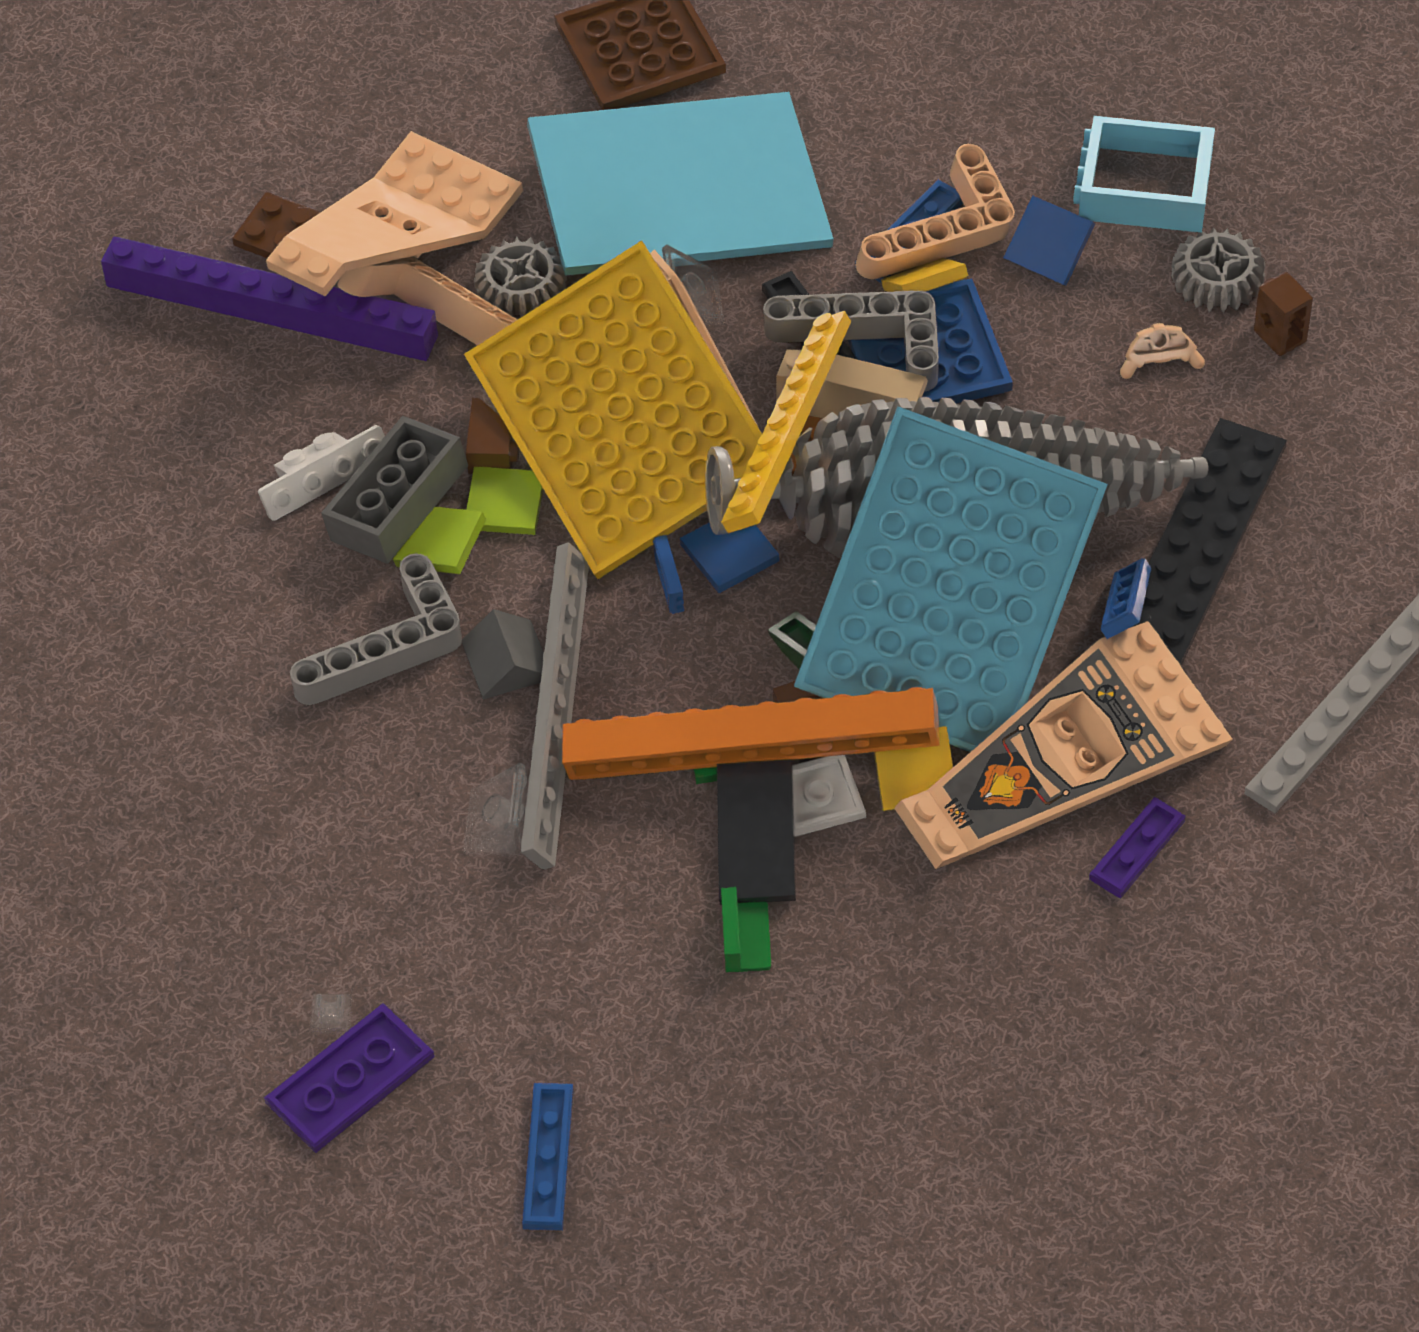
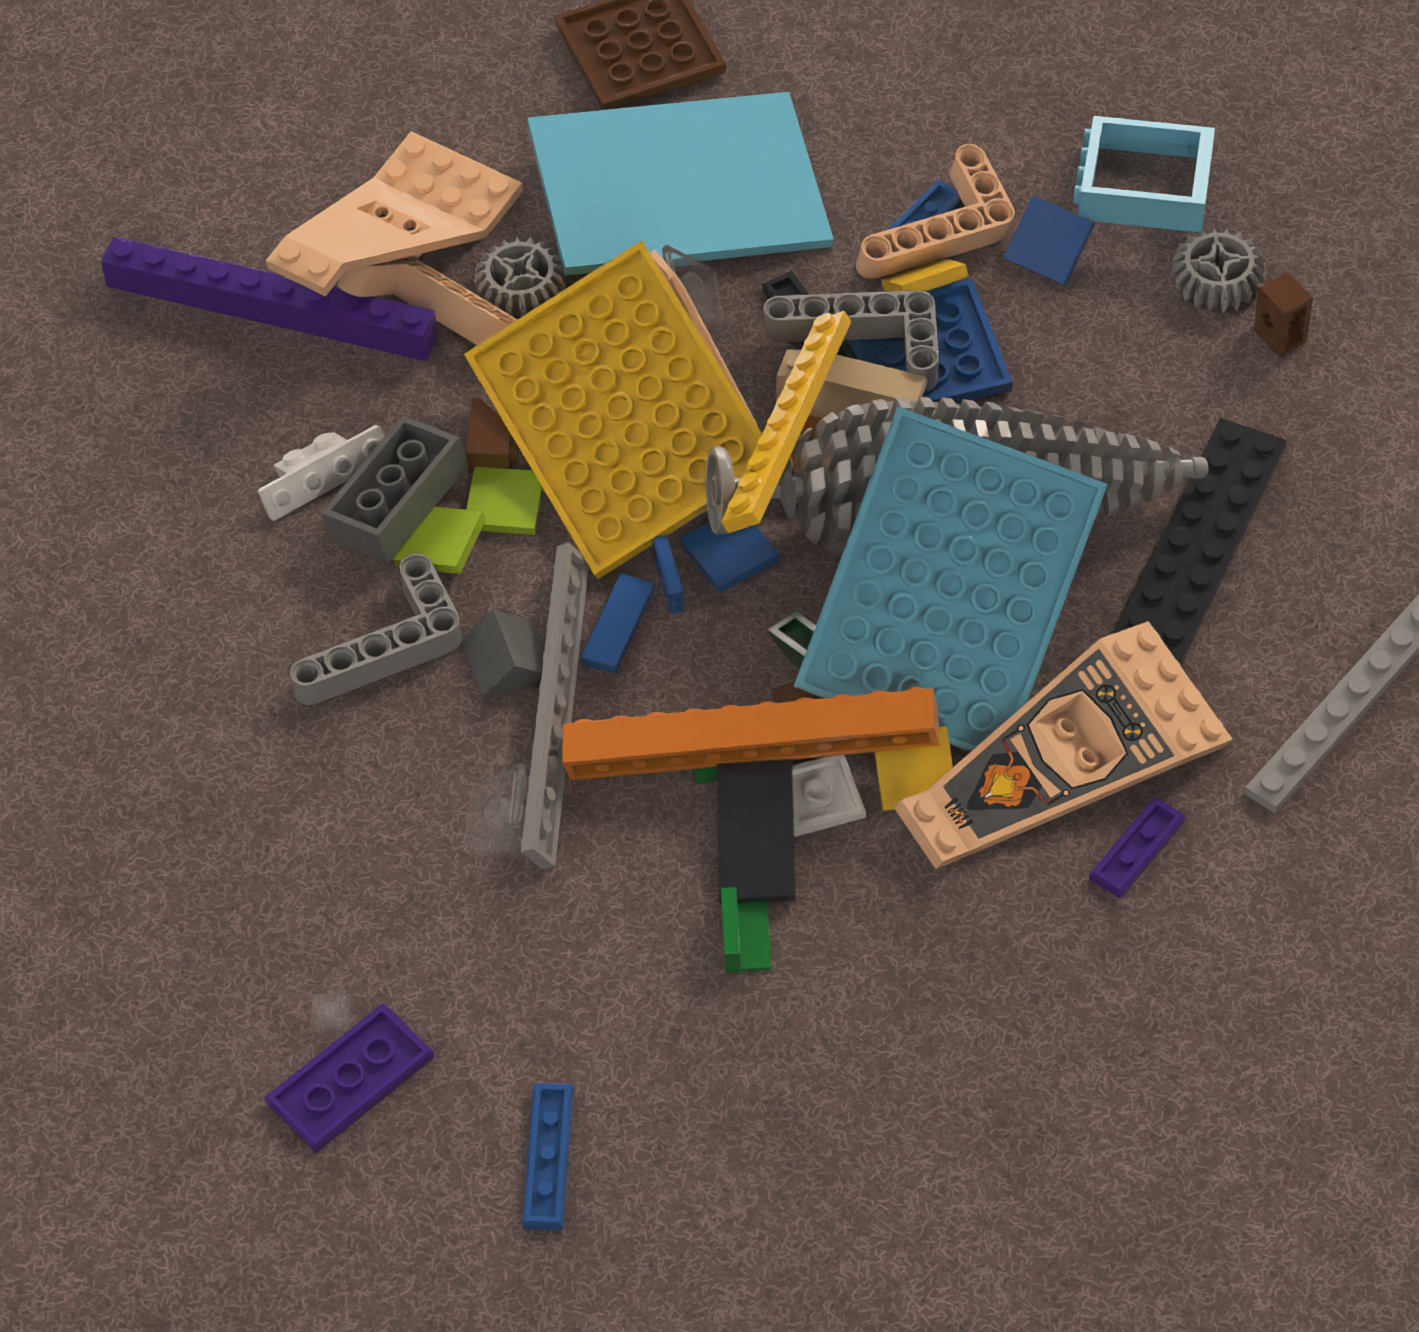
(270, 223): reddish brown plate -> none
(618, 623): none -> blue tile
(1126, 598): blue tile -> none
(1160, 345): light nougat piece -> none

